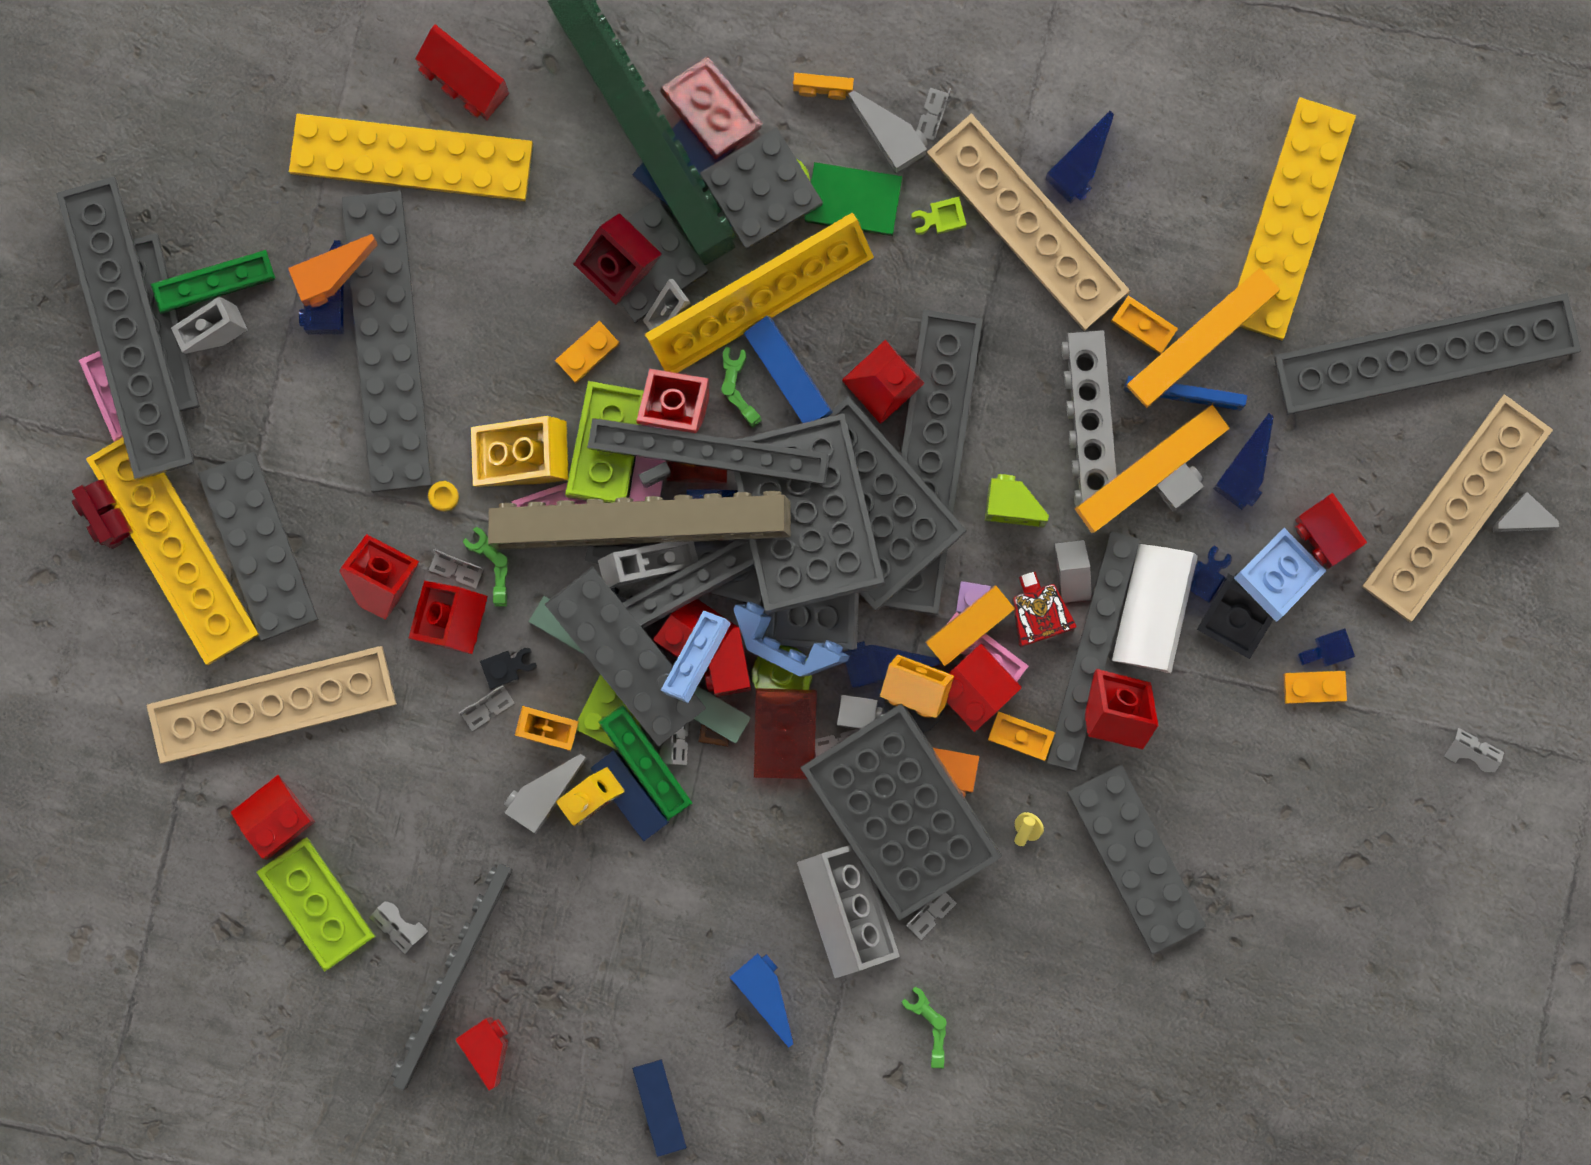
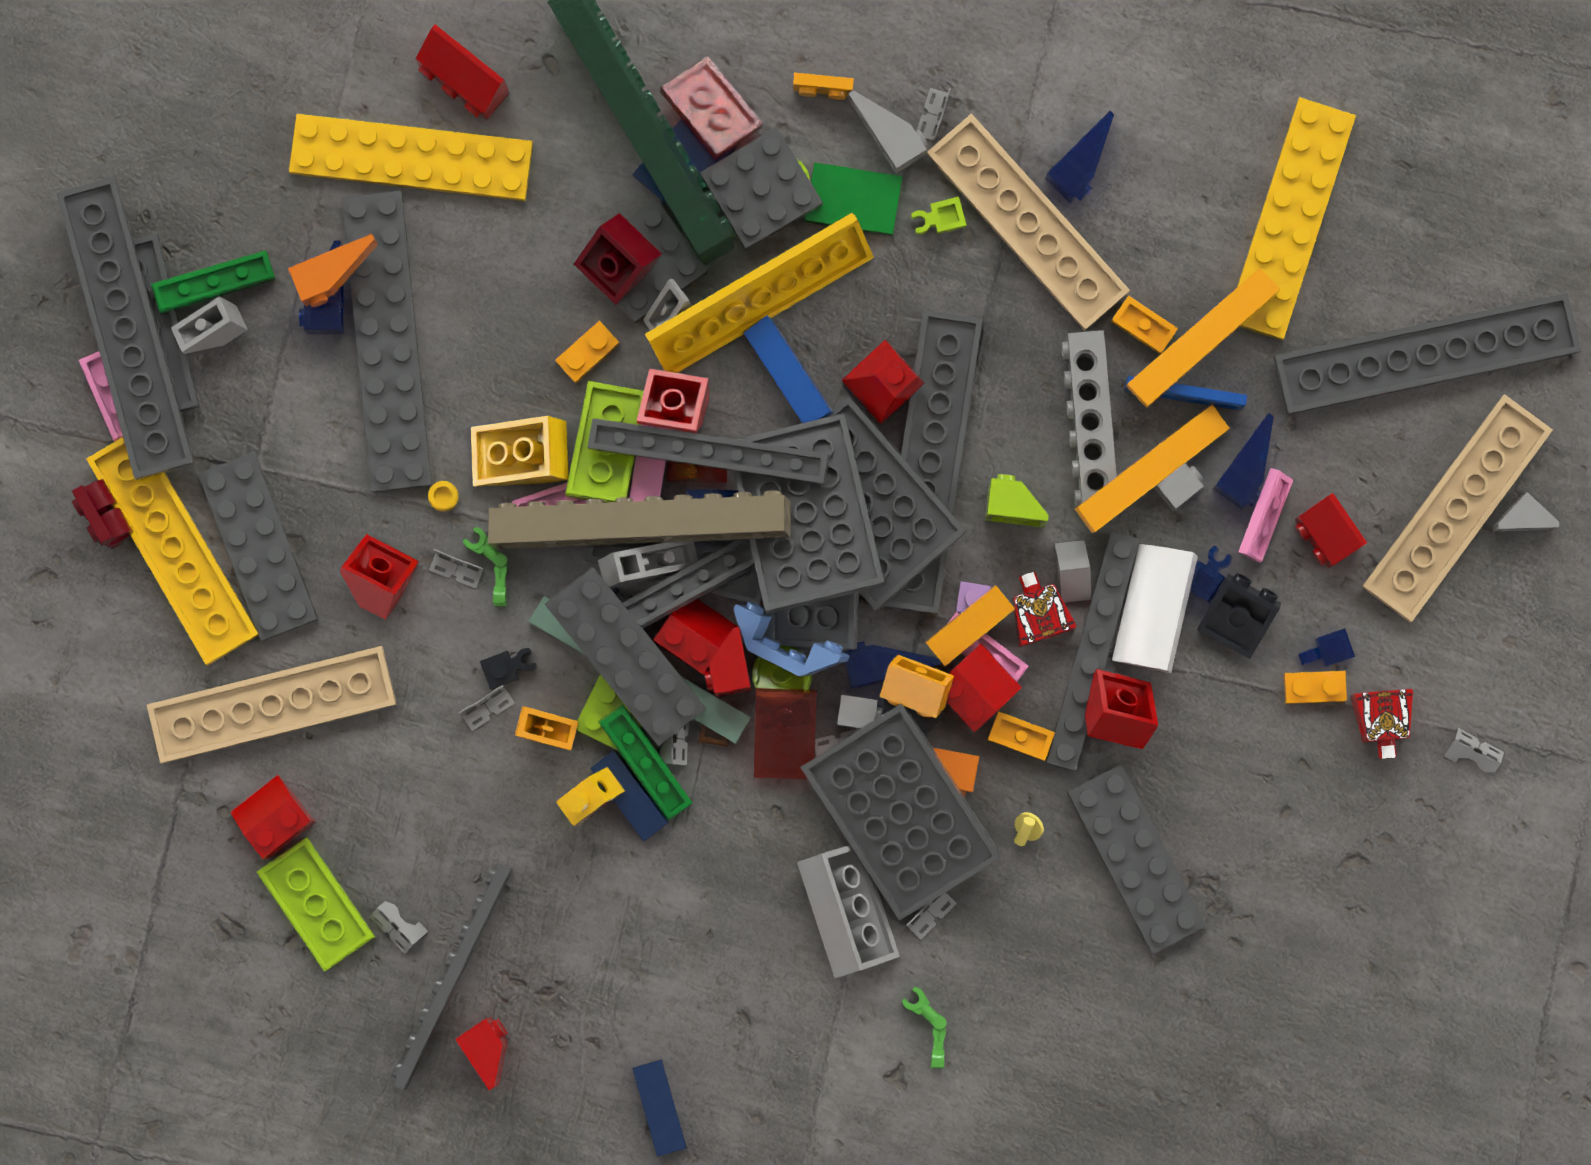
(448, 617): red slope -> none
(538, 798): light grey slope -> none
(655, 475): dark grey tile -> none
(695, 656): light blue tile -> none
(729, 387): bright green piece -> none
(763, 990): blue slope -> none
(1265, 515): none -> bright pink tile
(1280, 574): light blue plate -> none
(1384, 718): none -> torso

